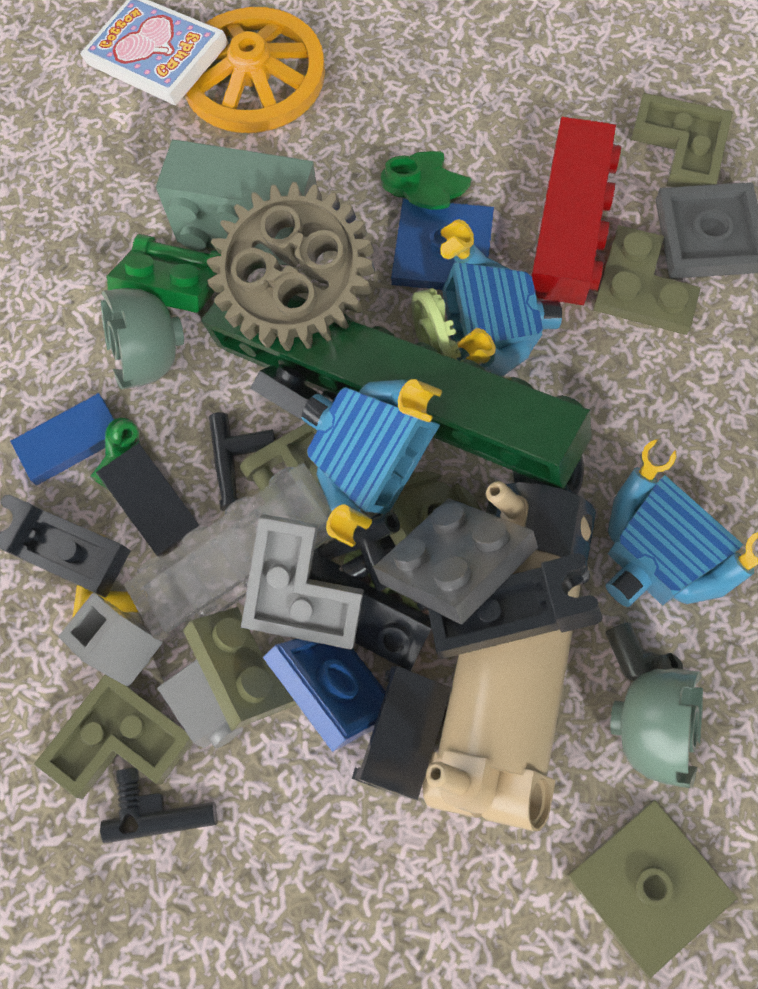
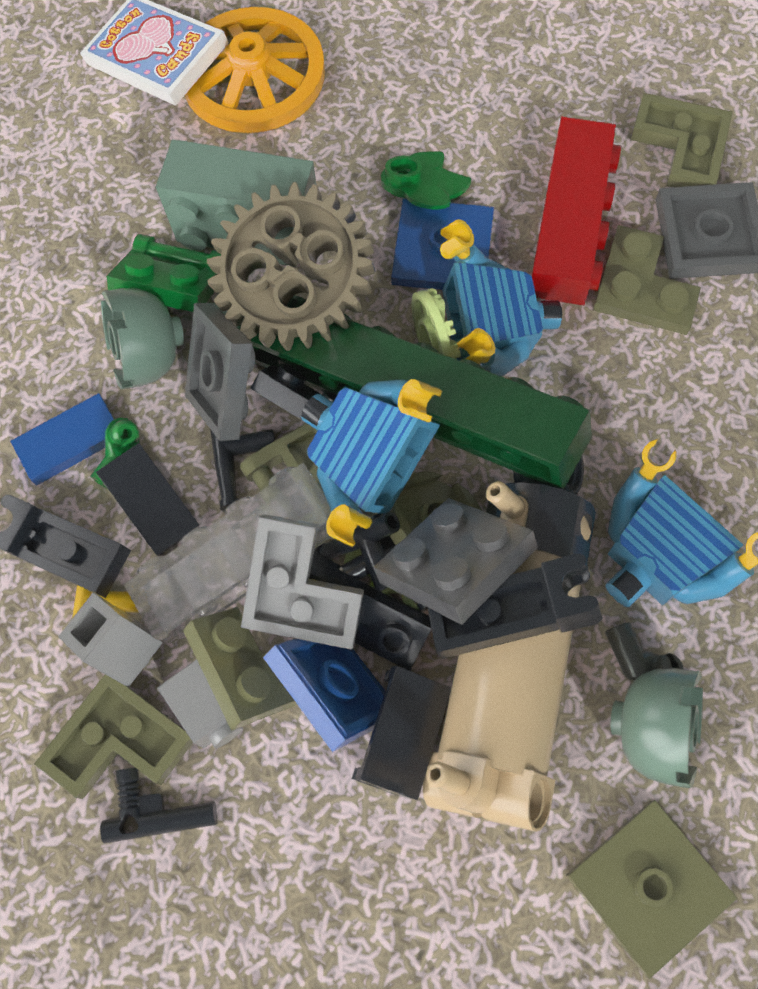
(218, 371): none -> dark grey plate

